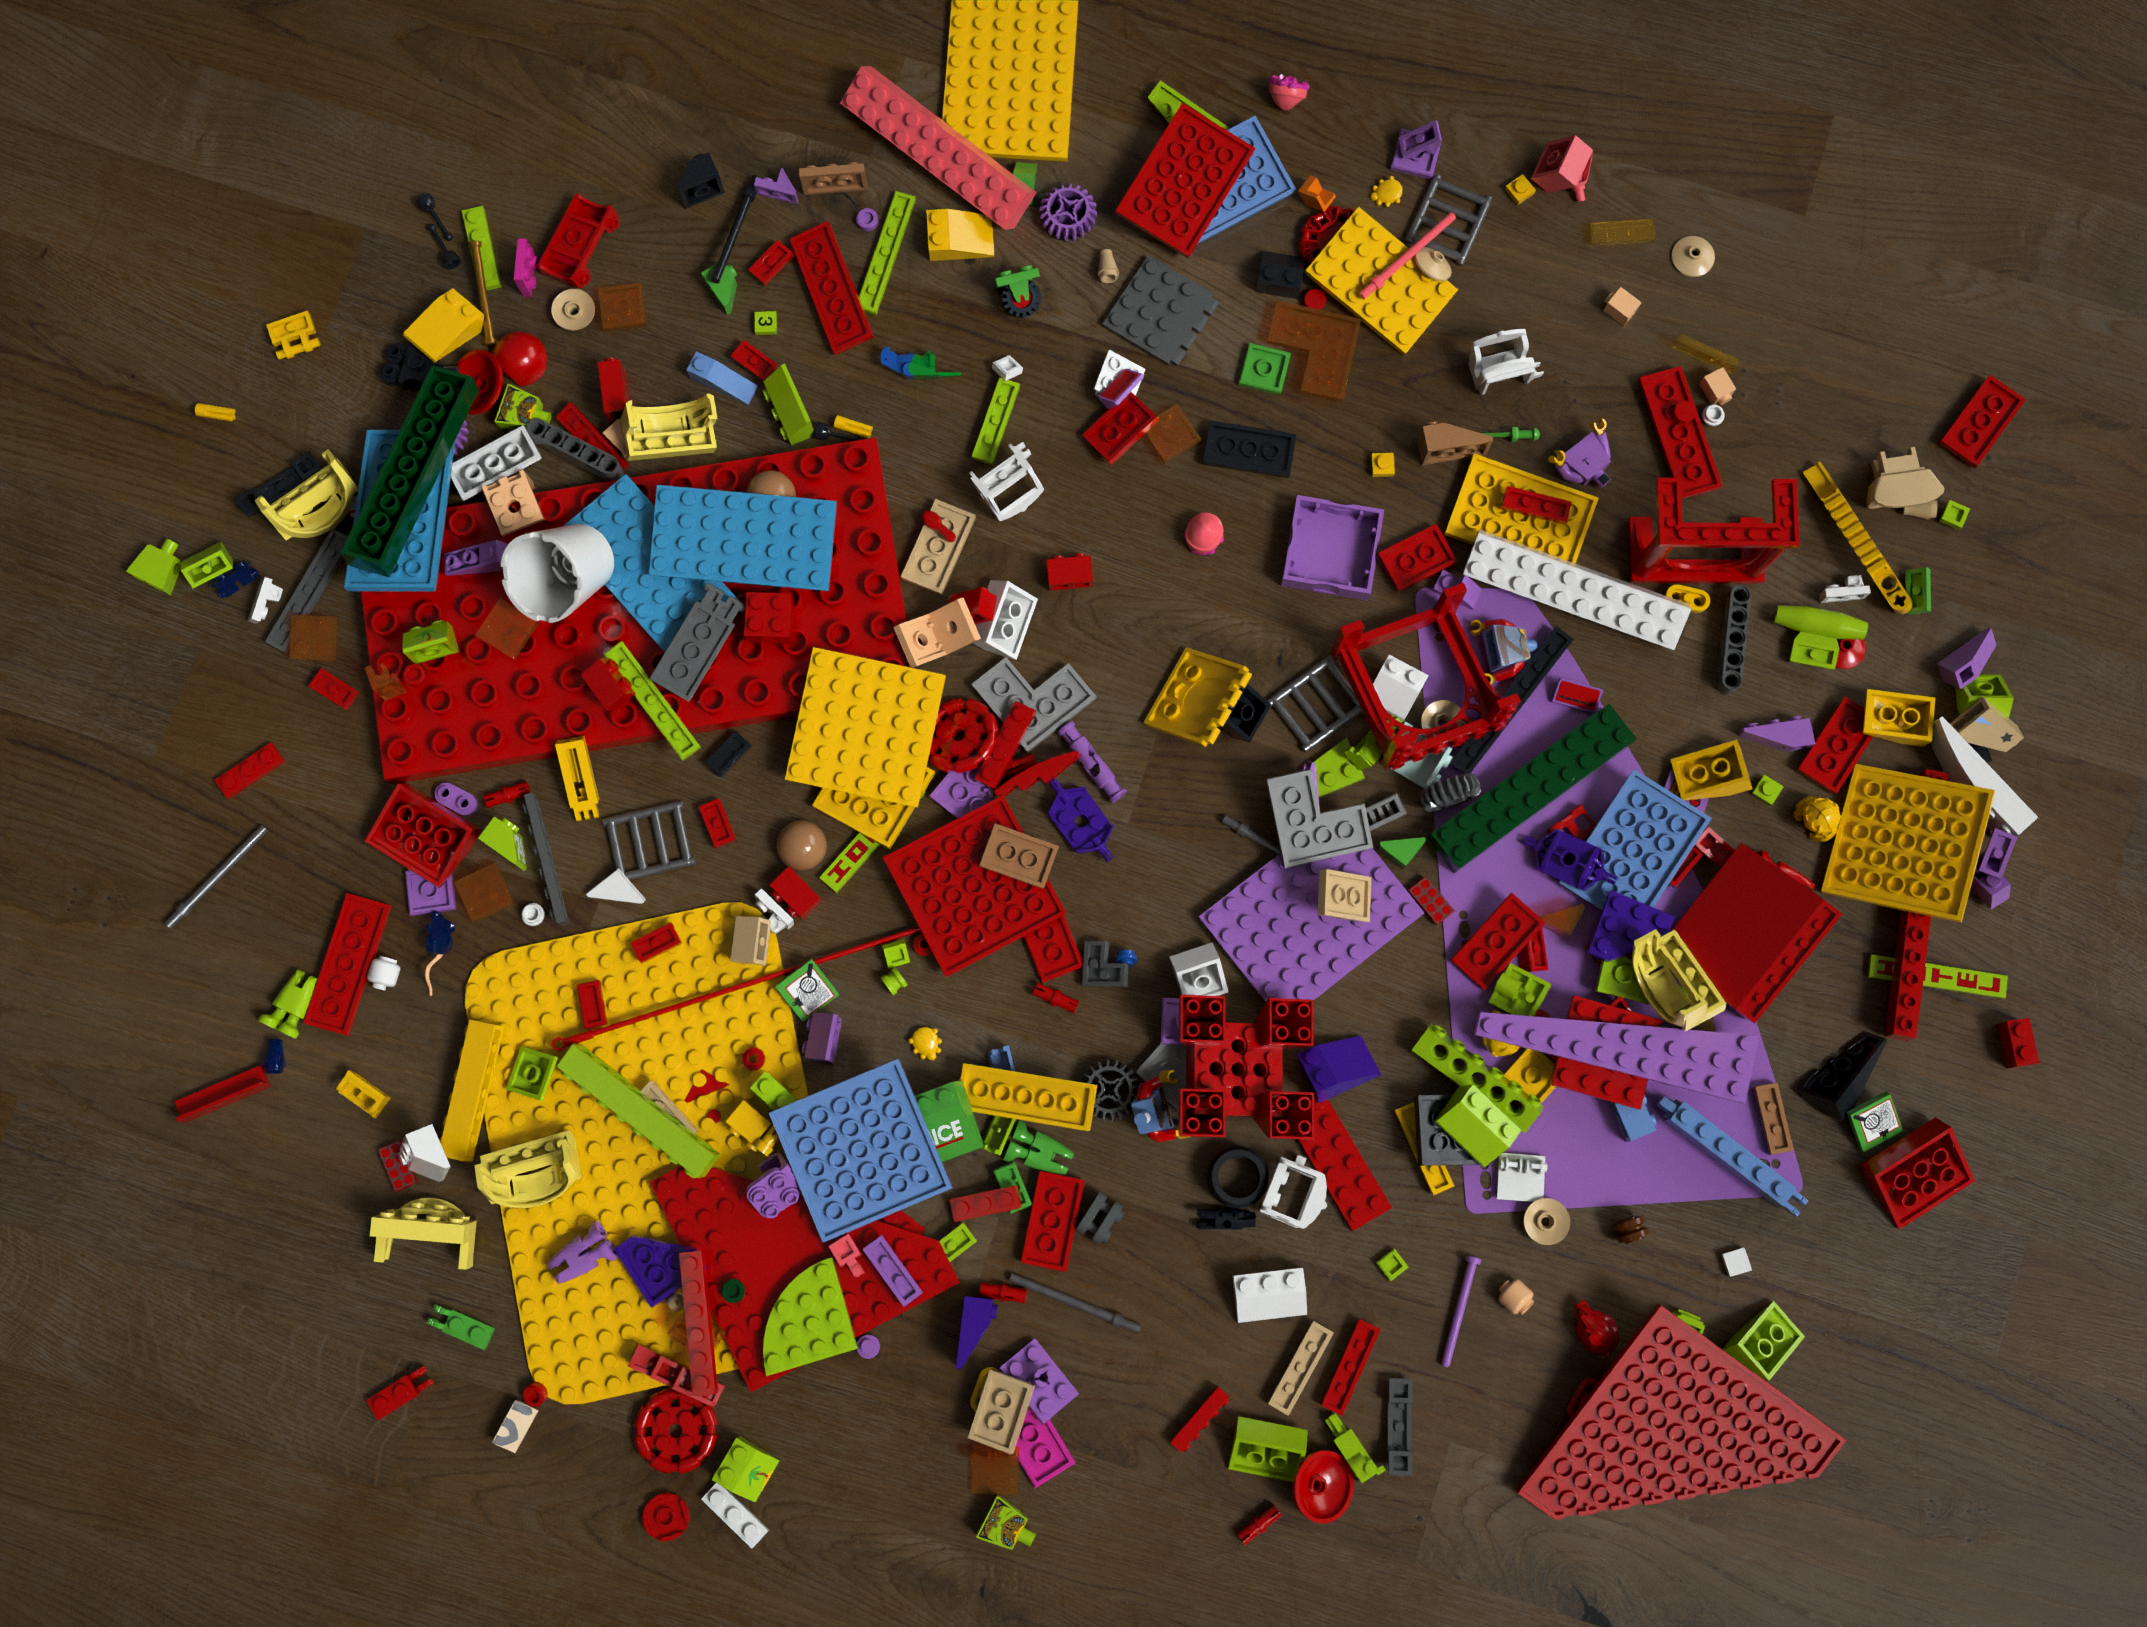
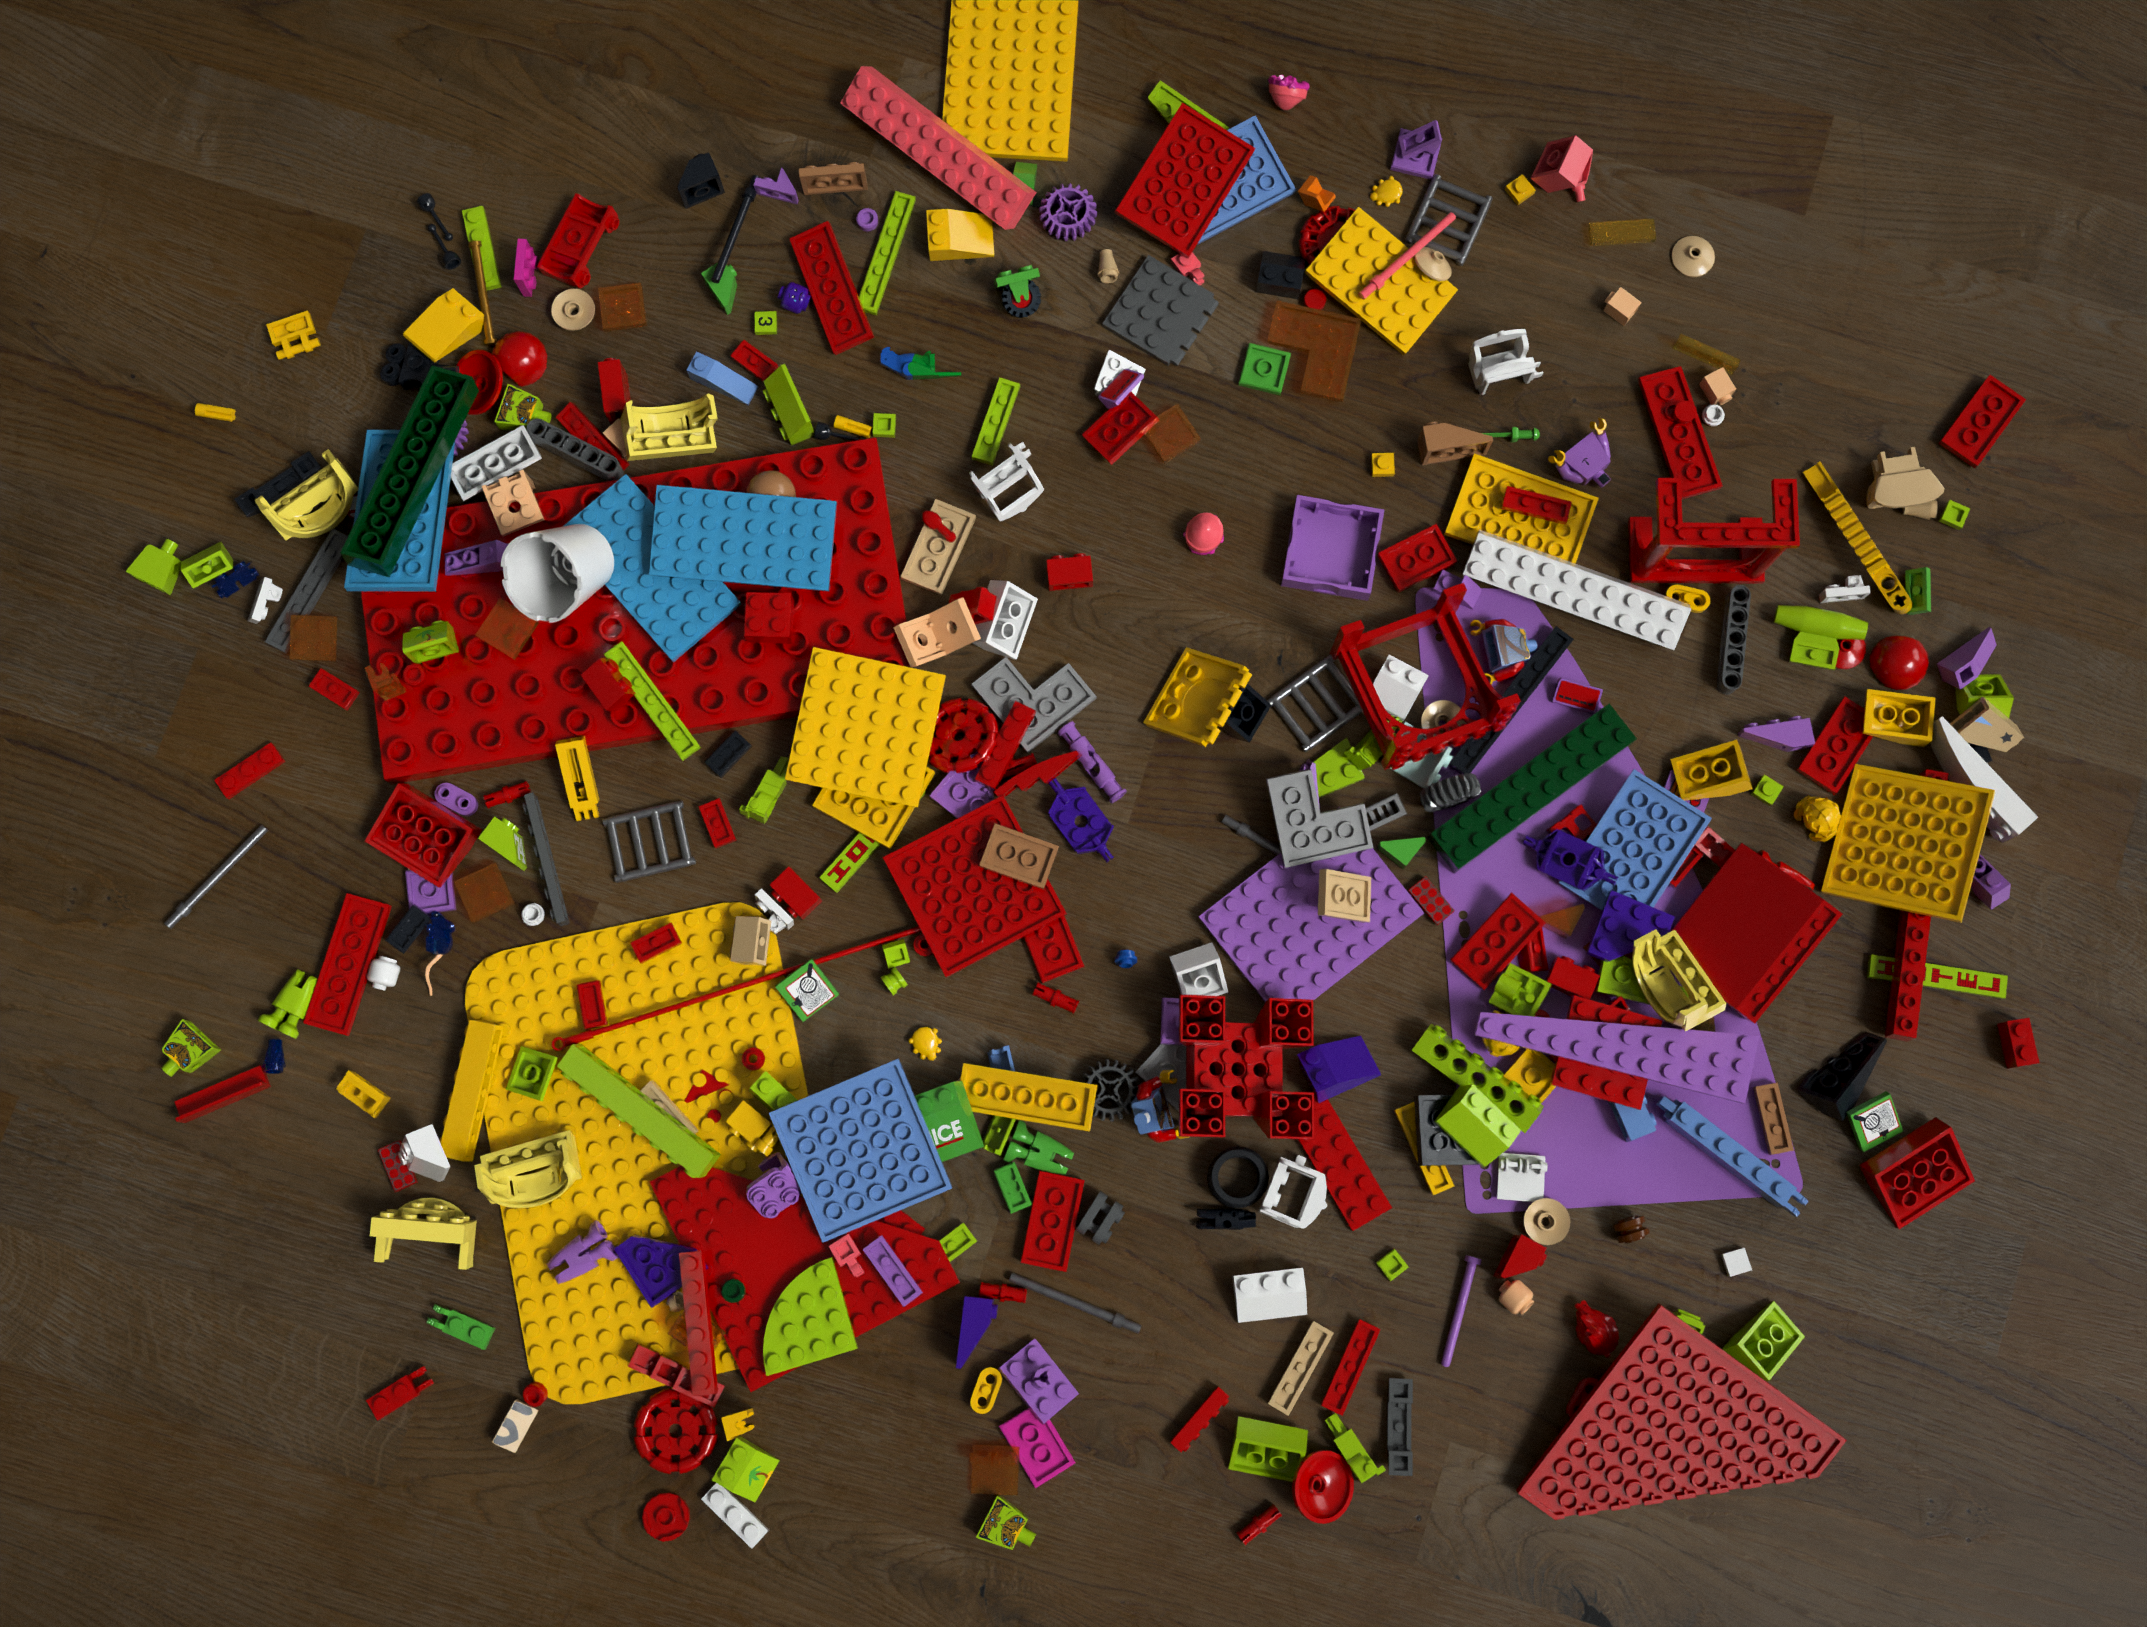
(187, 1049): none -> torso
(408, 928): none -> black plate
(617, 888): white tile -> none
(697, 643): dark grey hinge -> none
(734, 1425): none -> yellow hinge
(767, 793): none -> lime piece
(771, 263): red plate -> none
(794, 297): none -> dark purple head
(801, 845): medium nougat piece -> none
(822, 1037): medium lavender slope -> none
(868, 1346): medium lavender plate -> none
(884, 425): none -> lime plate
(985, 1203): red plate -> none
(1001, 1411): tan plate -> none
(1007, 367): white tile -> none
(1098, 971): dark grey plate -> none
(1188, 267): none -> coral plate
(1249, 449): black plate -> none
(1520, 1257): none -> red slope
(1572, 978): none -> red brick
(1899, 662): none -> red cylinder
(1997, 853): medium lavender slope -> none

